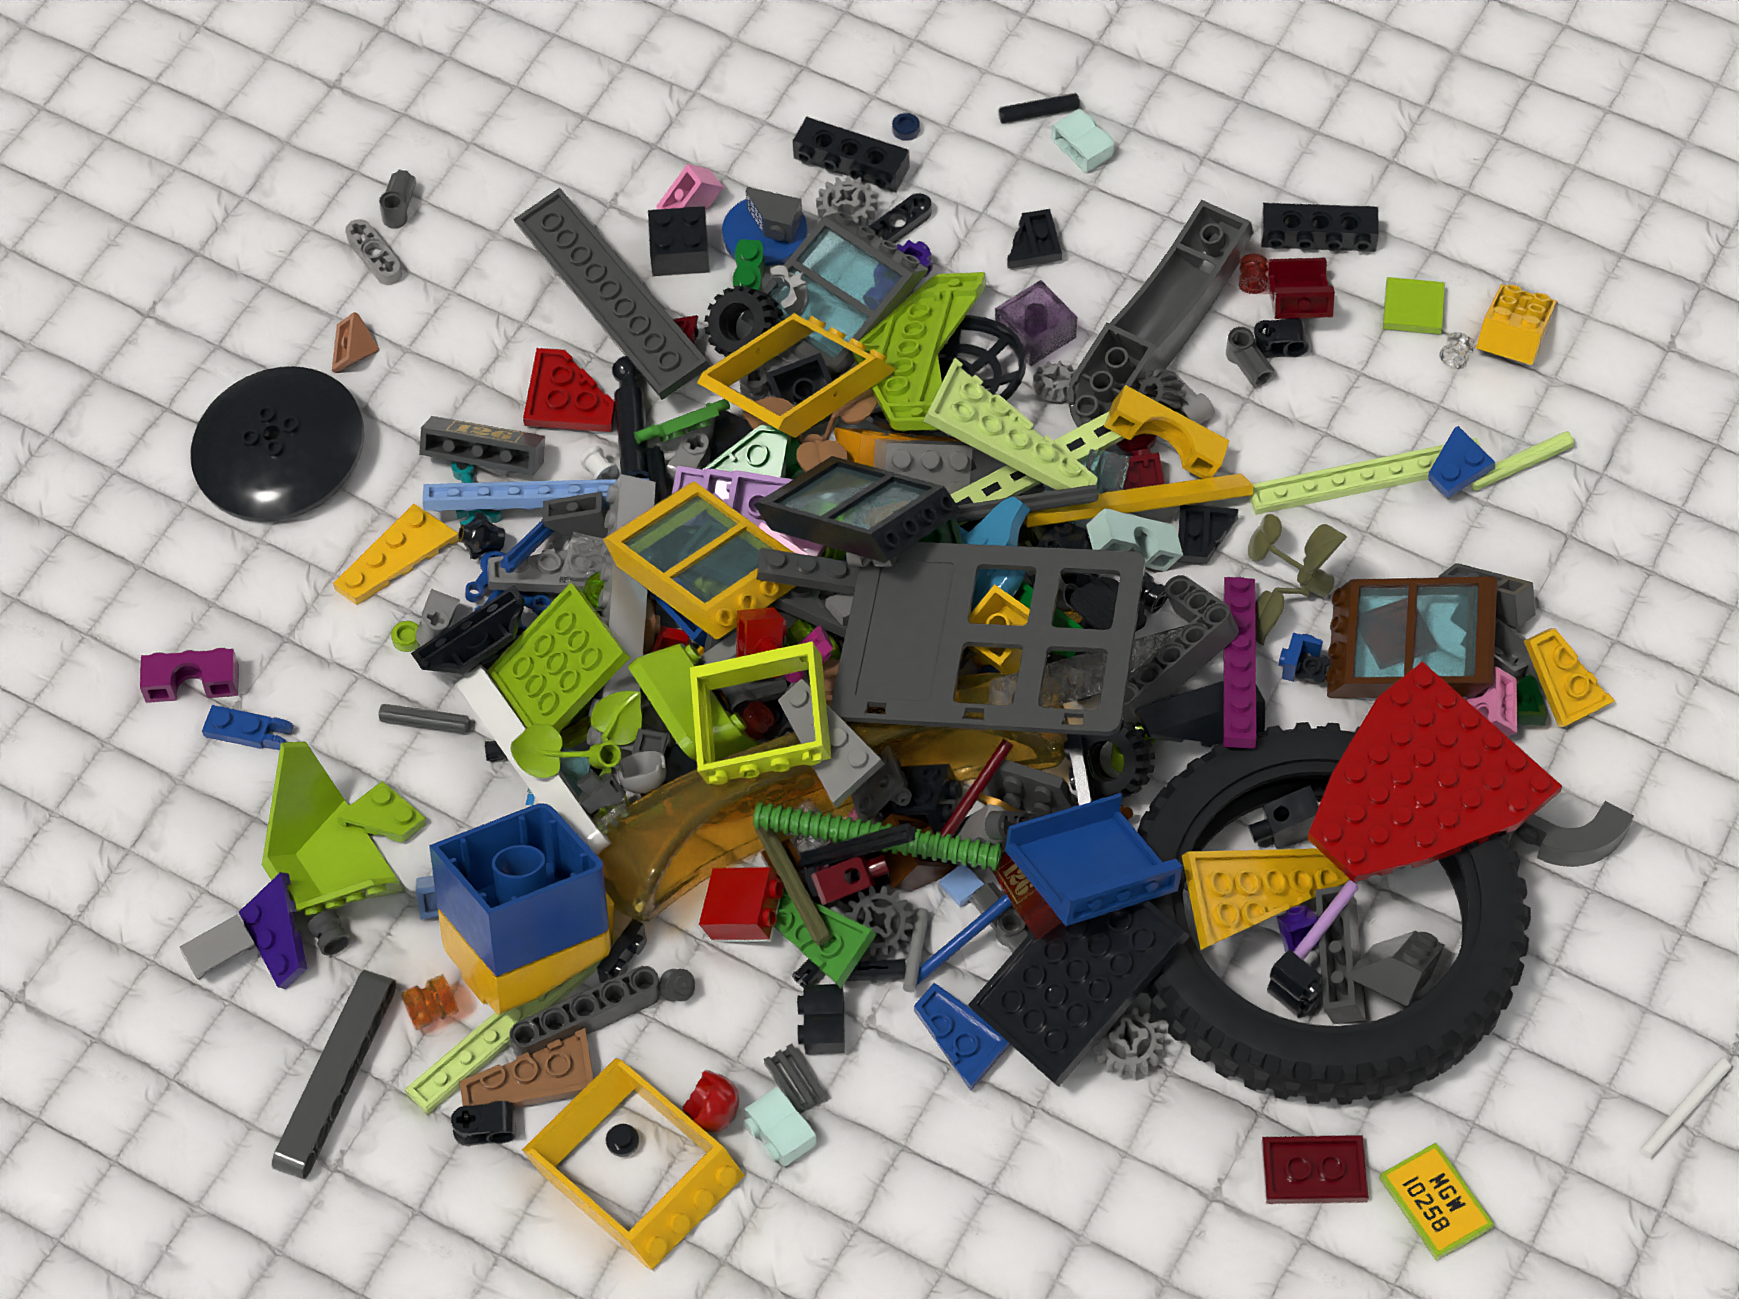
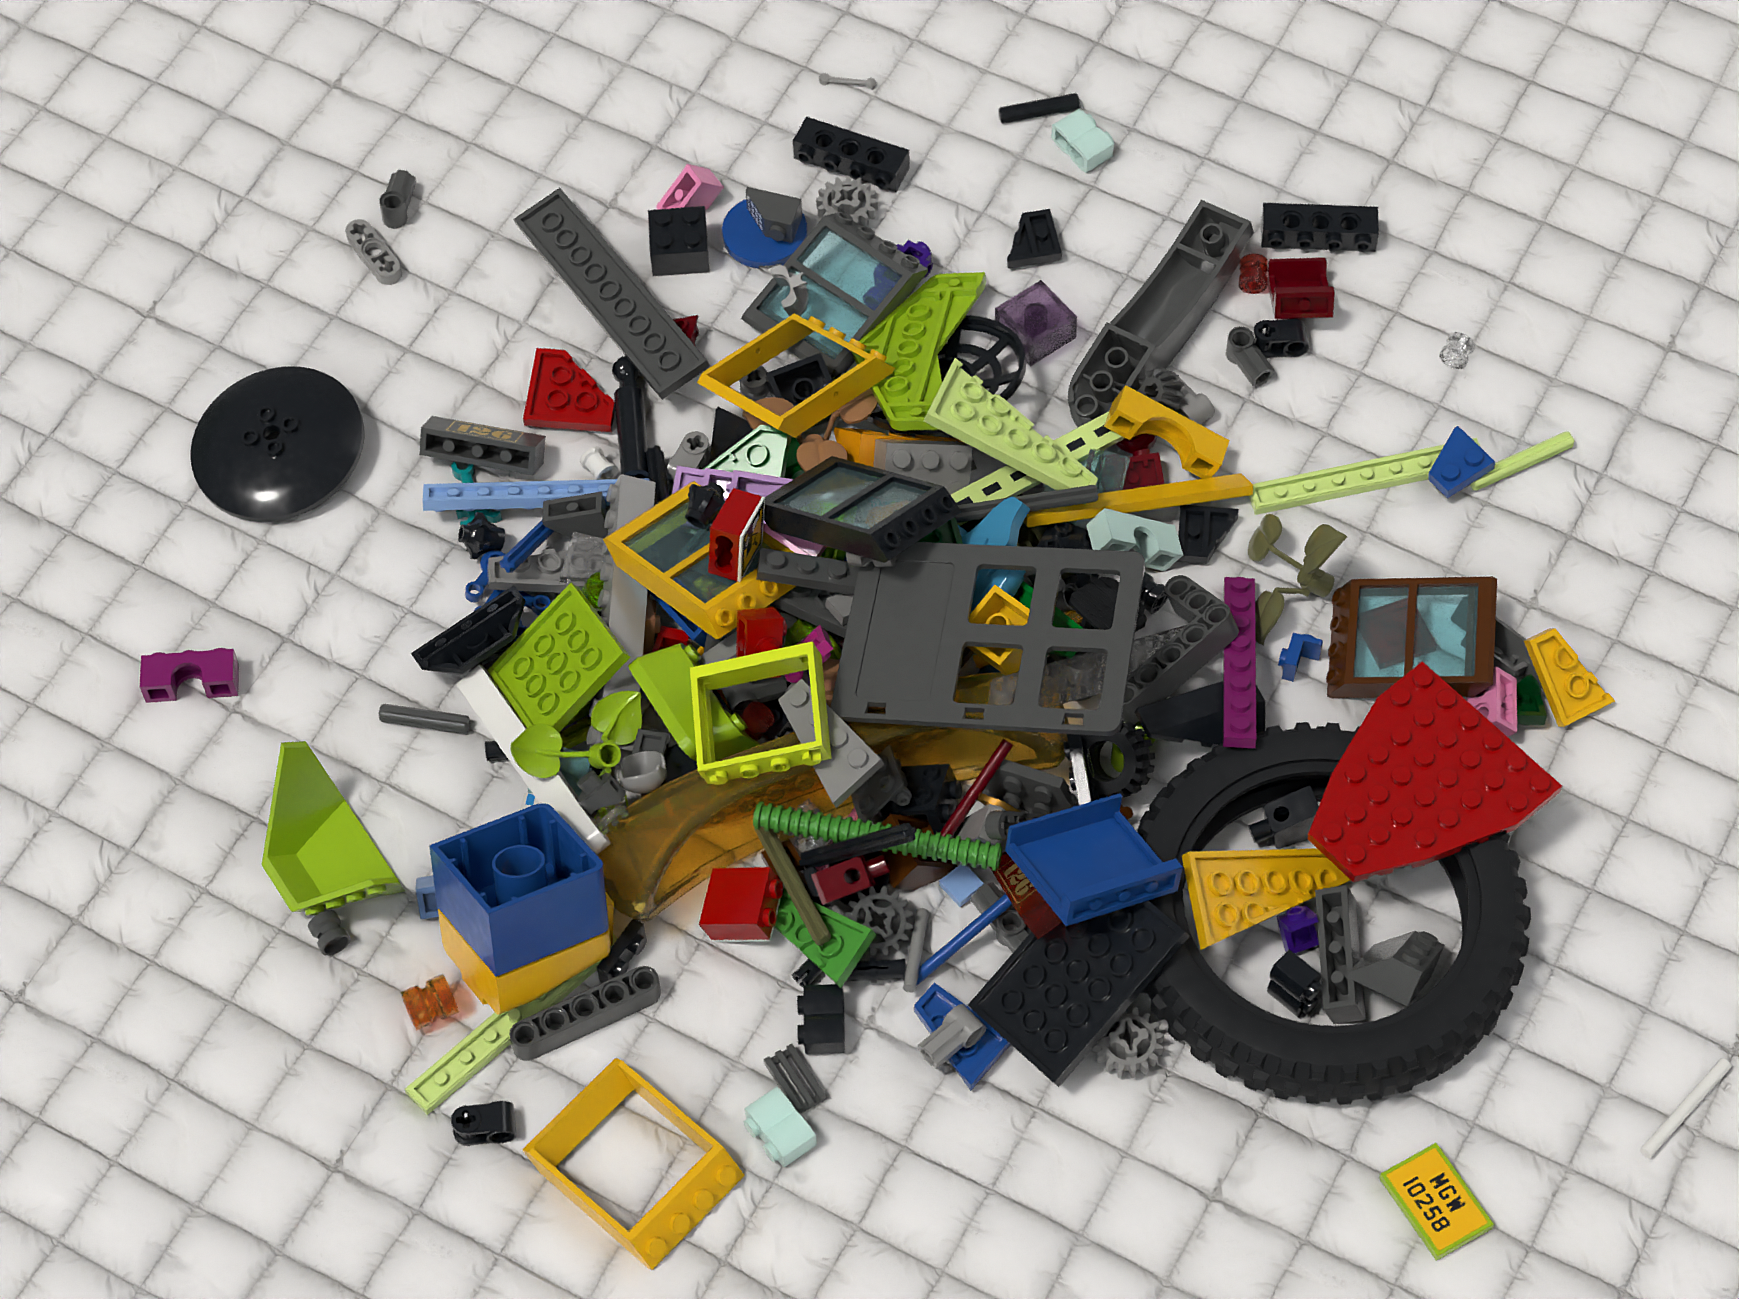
(216, 946): light grey hinge -> none
(245, 728): blue hinge -> none
(273, 931): dark purple wing -> none
(333, 1074): dark grey beam -> none
(351, 343): nougat slope -> none
(383, 813): lime wing -> none
(395, 552): yellow wing -> none
(404, 635): lime tile -> none
(436, 616): light grey piece -> none
(534, 1078): medium nougat wing -> none
(622, 1140): black plate -> none
(675, 427): bright green plate -> none
(677, 985): dark grey wheel -> none
(704, 504): none -> black rock
(713, 1102): red hair -> none
(728, 309): black tyre -> none
(736, 534): none -> red piece
(750, 264): green brick -> none
(825, 79): none -> light grey hinge
(903, 212): black beam -> none
(905, 126): dark blue tile -> none
(957, 1030): none -> light grey piece
(1043, 381): light grey gear -> none
(1314, 676): black plate -> none
(1314, 1169): dark red tile -> none
(1326, 919): lavender bar -> none
(1413, 305): lime tile -> none
(1514, 596): dark grey slope -> none
(1516, 323): yellow slope -> none
(1577, 845): dark grey arch -> none

